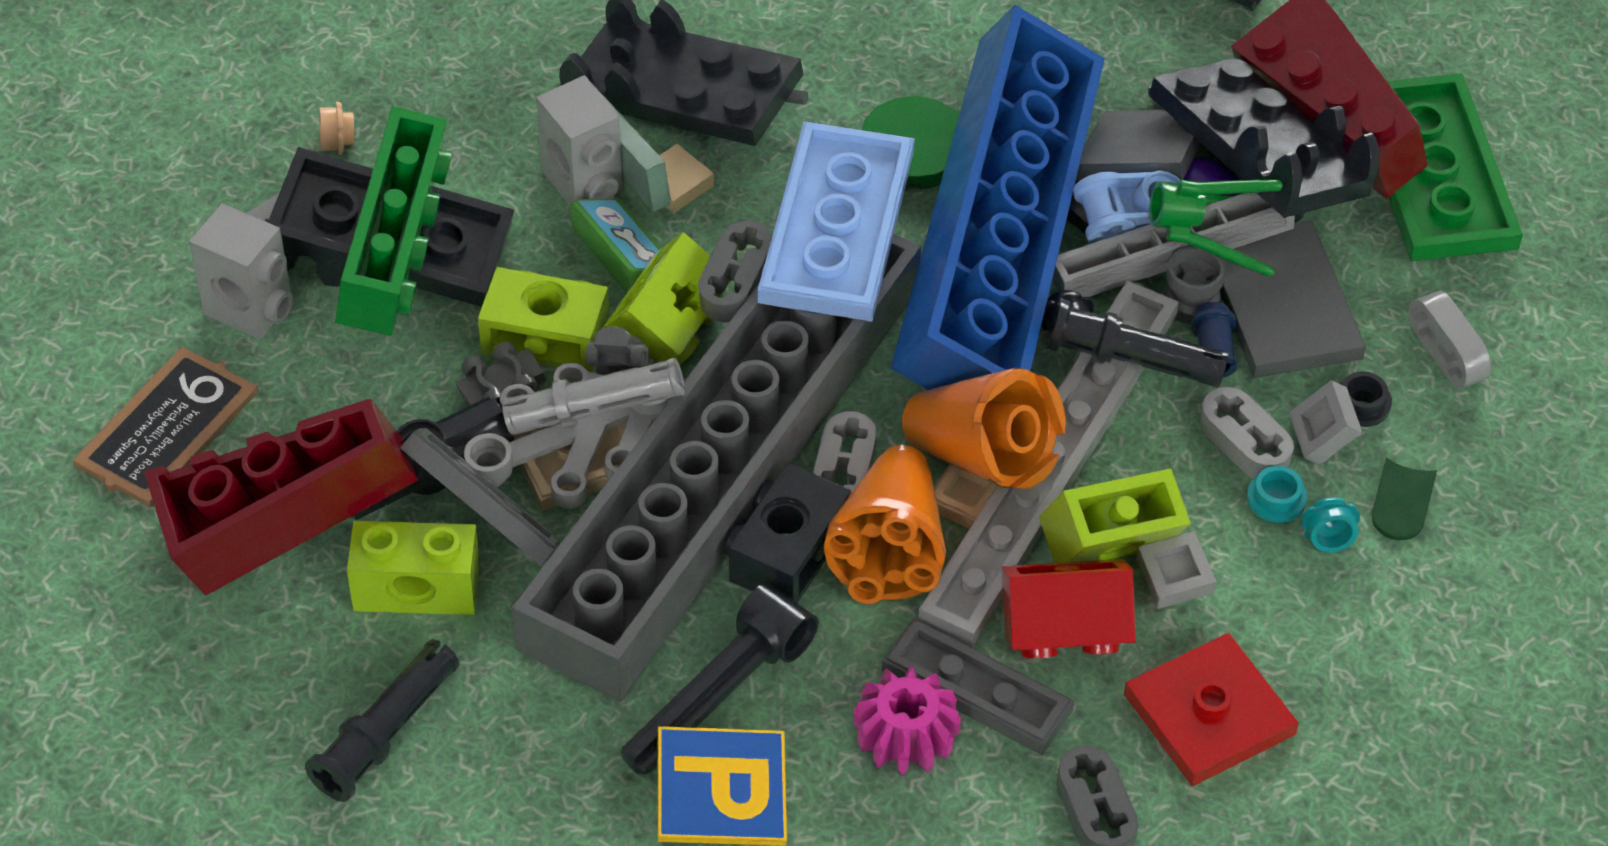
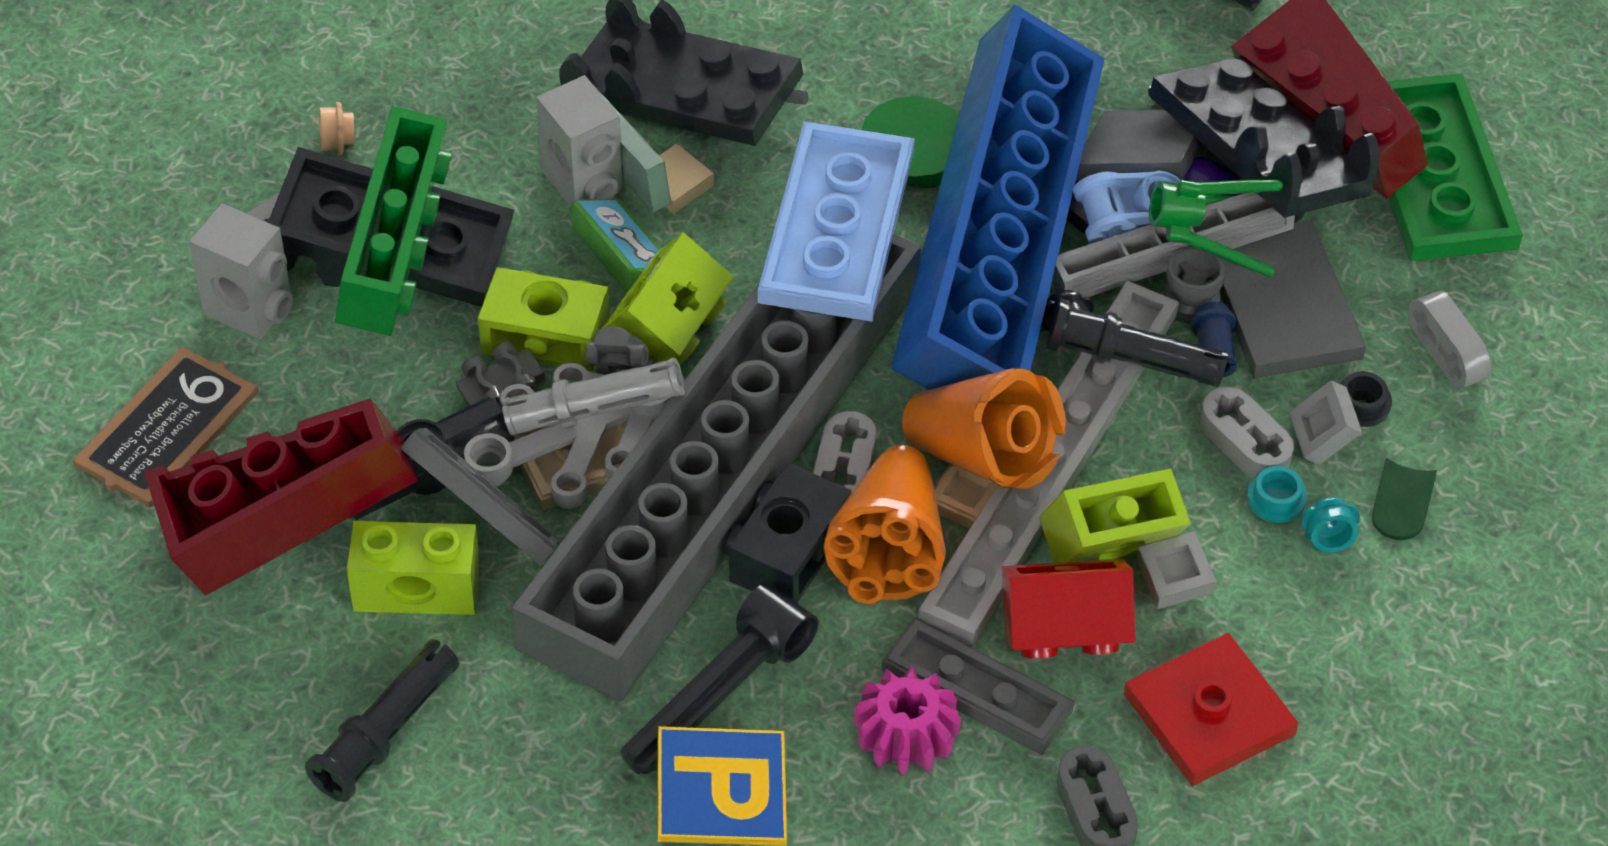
(724, 266): dark grey beam -> none

